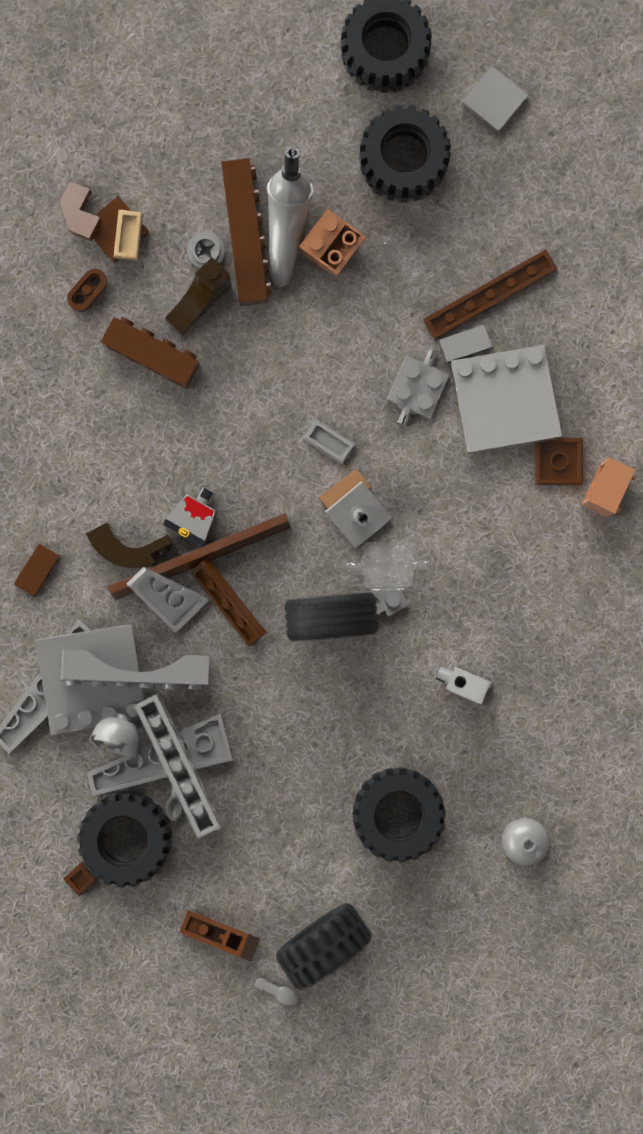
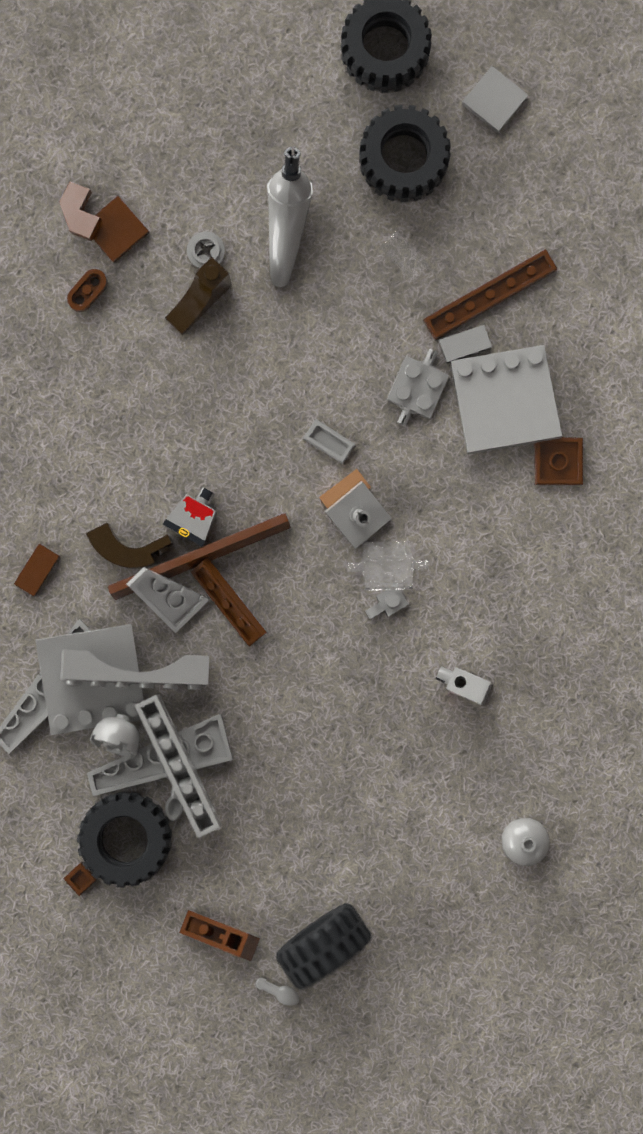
(128, 235): tan tile -> none
(150, 352): reddish brown brick -> none
(245, 231): reddish brown brick -> none
(331, 243): nougat slope -> none
(331, 617): black tyre -> none
(404, 847): black tyre -> none
(608, 487): nougat container -> none

